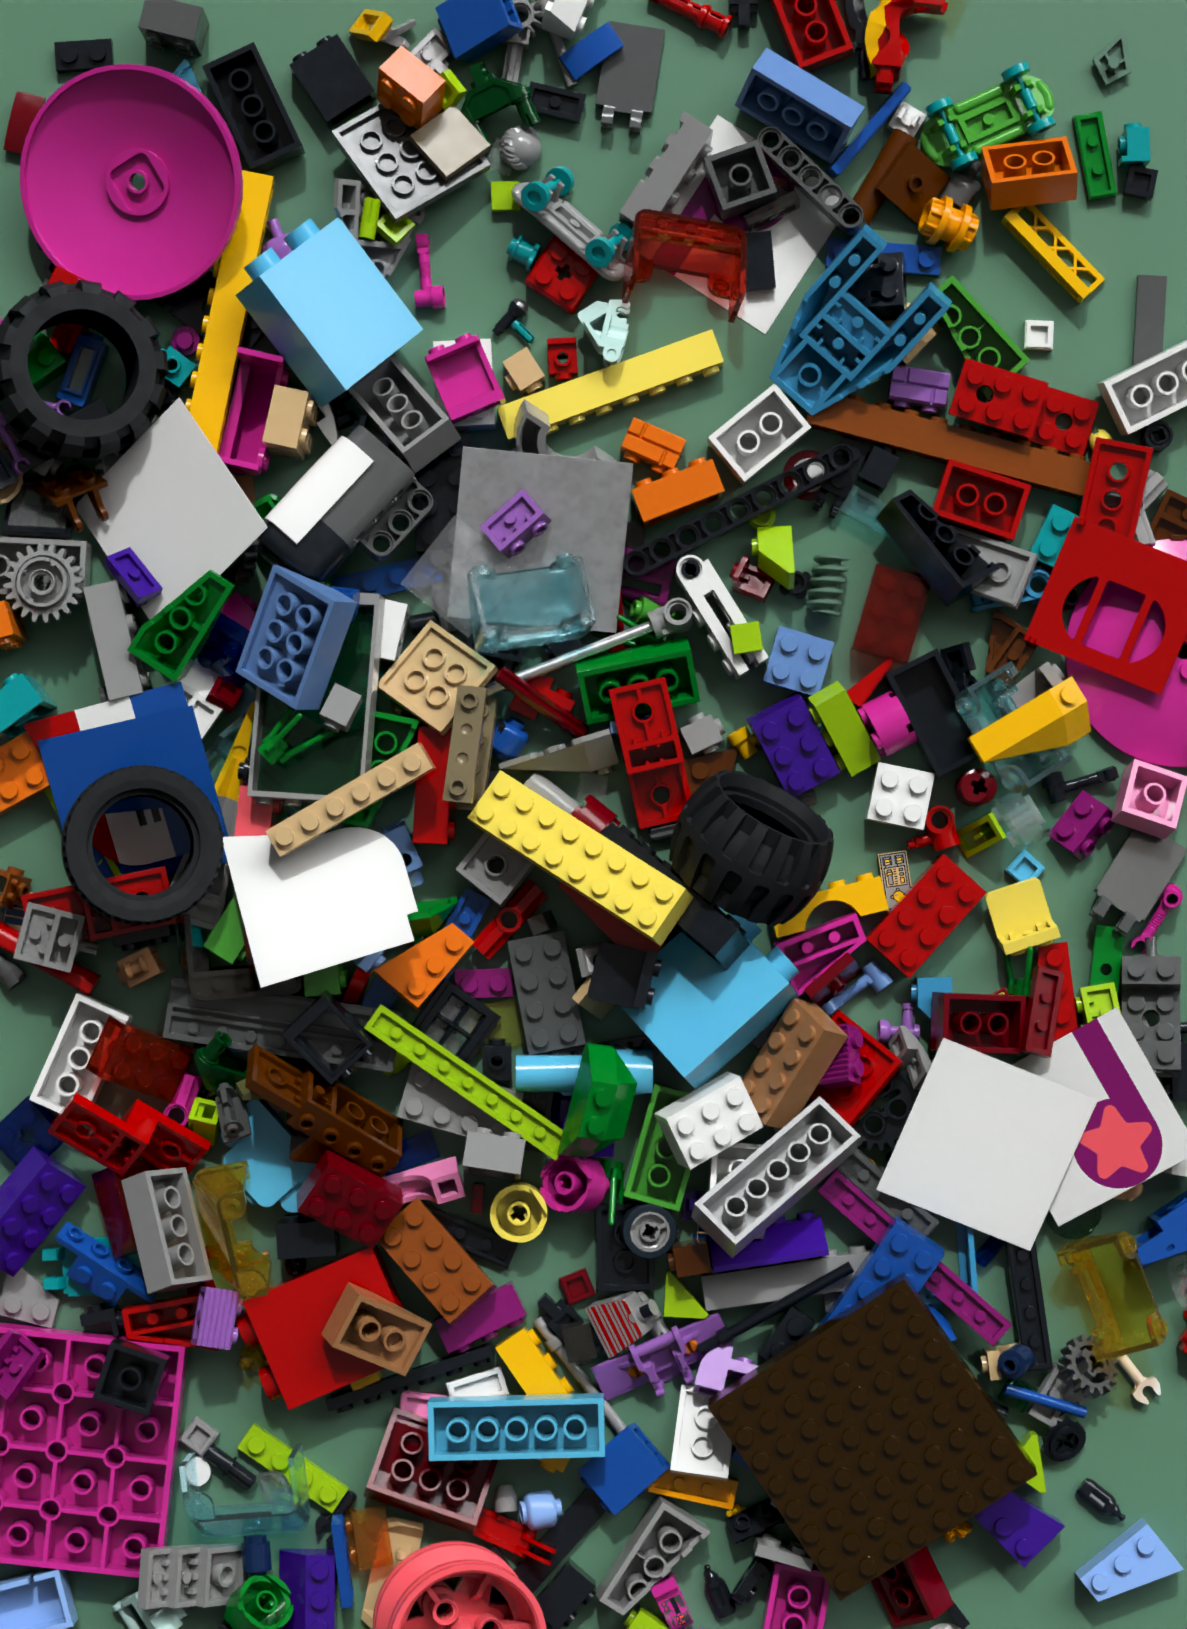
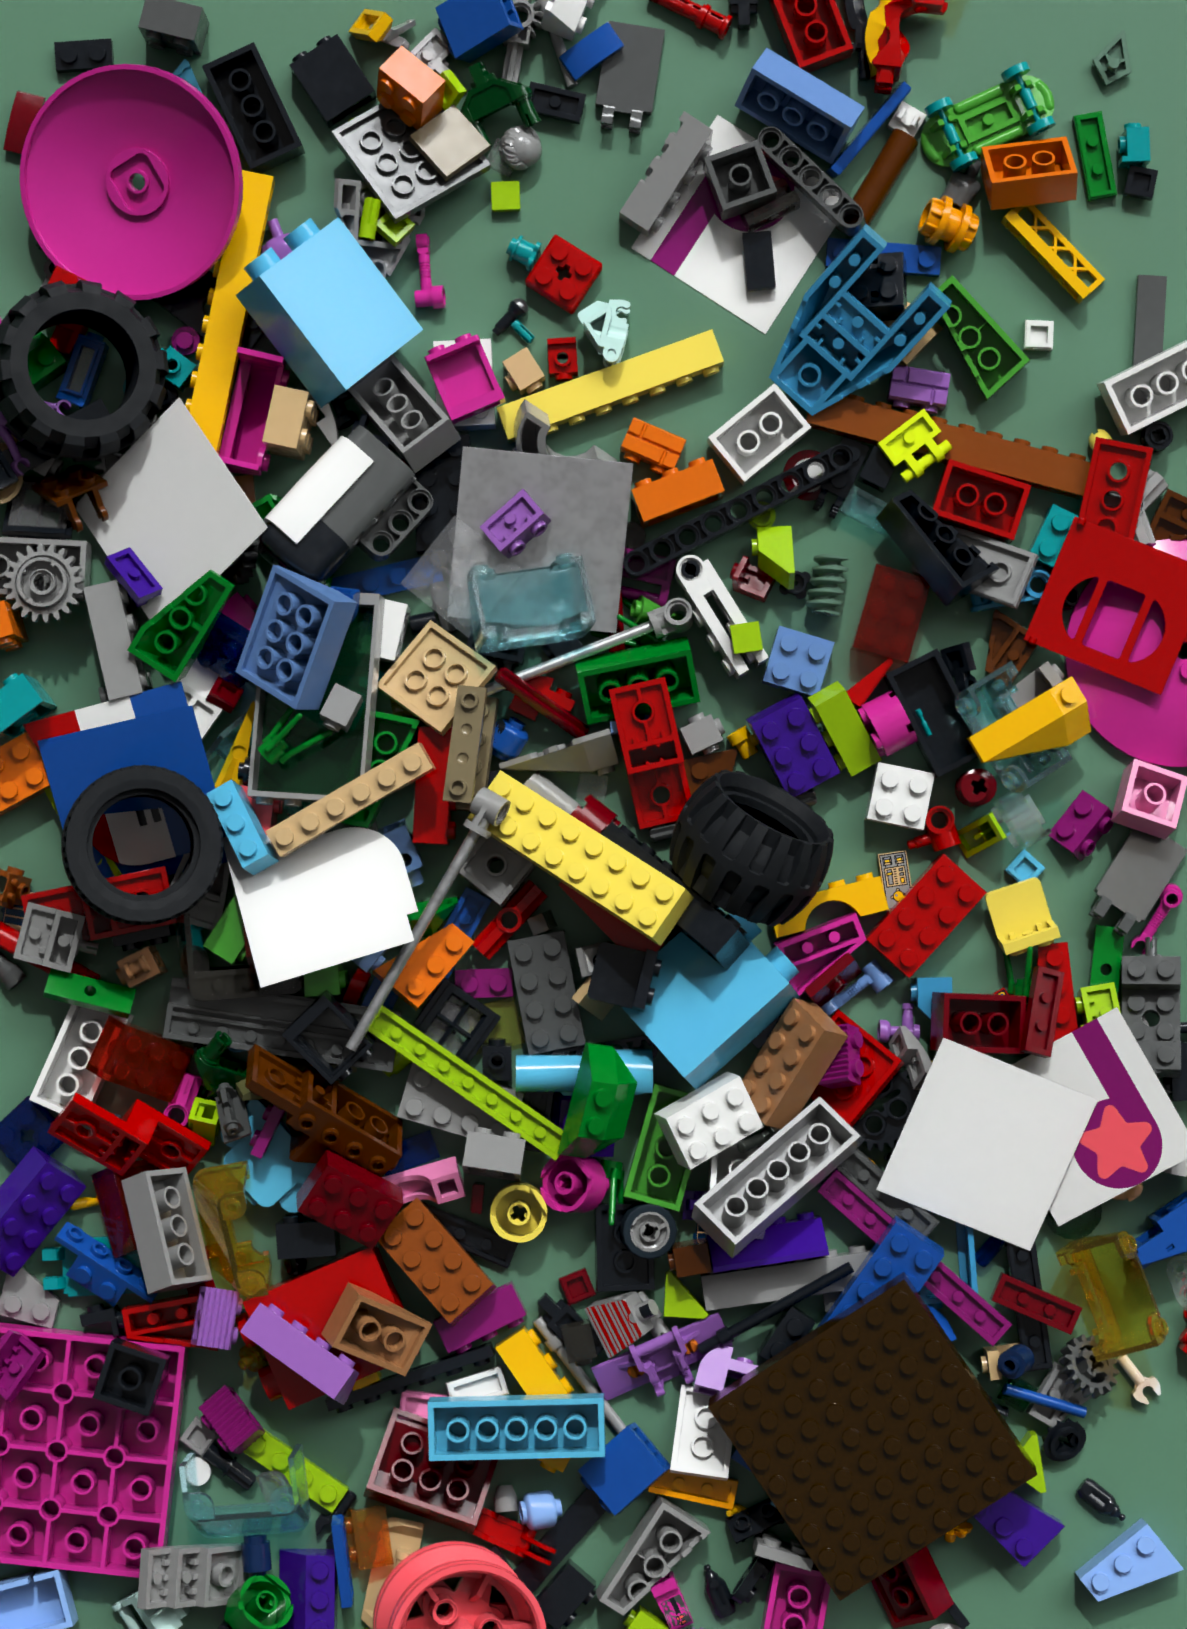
(73, 989): none -> green tile
(84, 1202): none -> yellow piece
(231, 1420): none -> magenta brick
(242, 827): none -> medium azure brick
(263, 1138): none -> magenta plate
(300, 1352): none -> medium lavender wedge
(488, 809): none -> flat silver piece
(570, 226): piece -> none
(689, 248): clear red windscreen -> none
(757, 1140): none -> pearl dark grey bar
(908, 439): none -> neon yellow plate
(911, 182): reddish brown plate -> none
(924, 724): none -> teal piece
(1023, 407): red bracket -> none
(1035, 1303): none -> dark red plate
(1057, 787): black brick -> none

